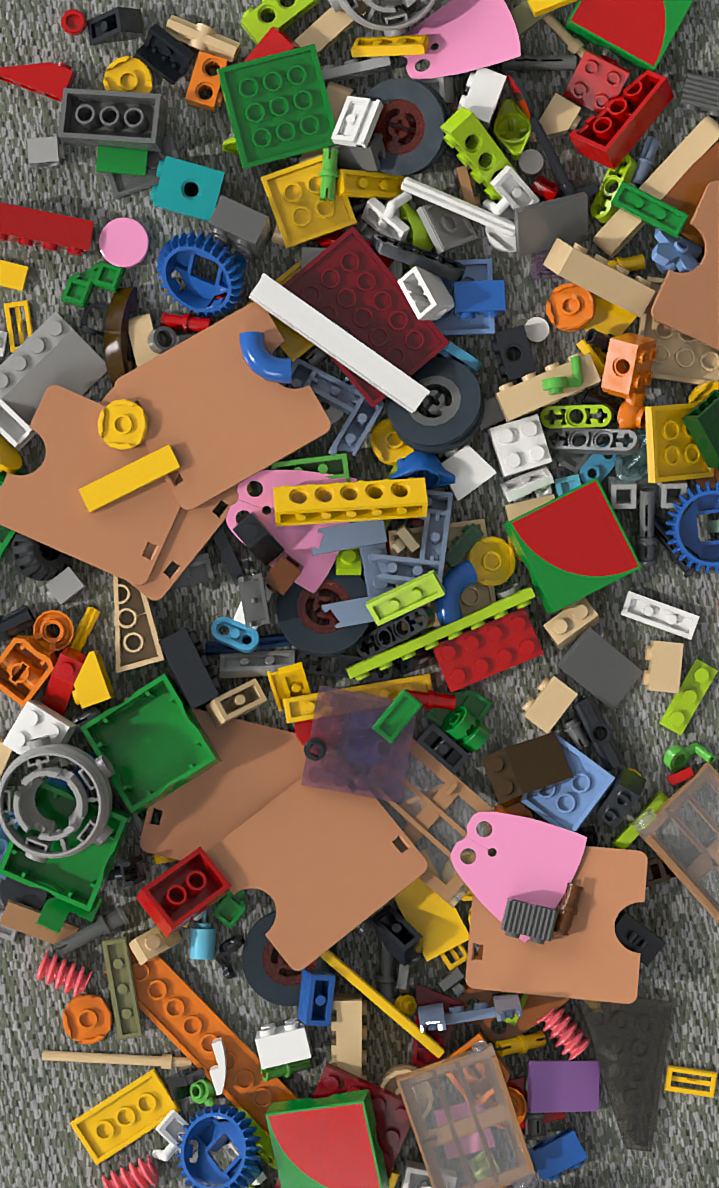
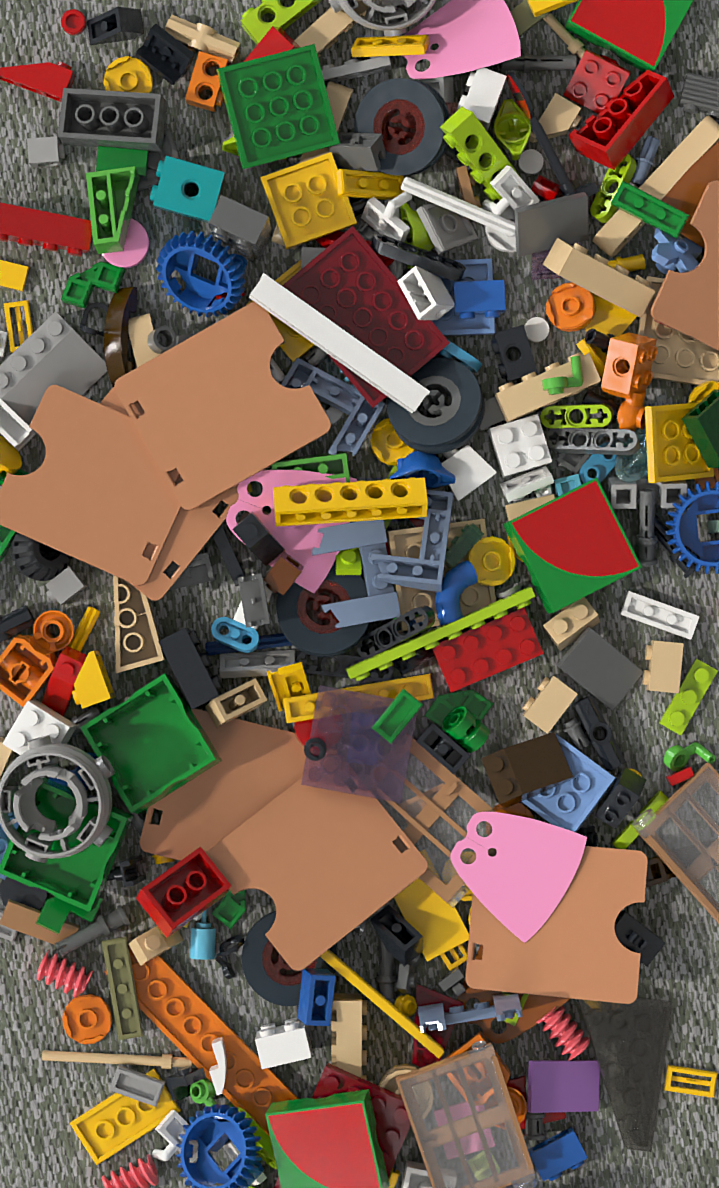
(111, 206): none -> bright green wedge
(123, 424): yellow tile -> none
(129, 478): yellow tile -> none
(137, 1085): none -> light grey tile
(185, 322): red pin -> none
(260, 359): blue cylinder -> none
(285, 1069): bright green axle -> none
(328, 174): bright green pin -> none
(357, 121): white plate -> none
(405, 598): lime plate -> none
(406, 539): dark tan tile -> none
(434, 700): red pin -> none
(520, 1044): yellow pin -> none
(528, 920): dark grey brick -> none
(567, 909): reddish brown pin -> none

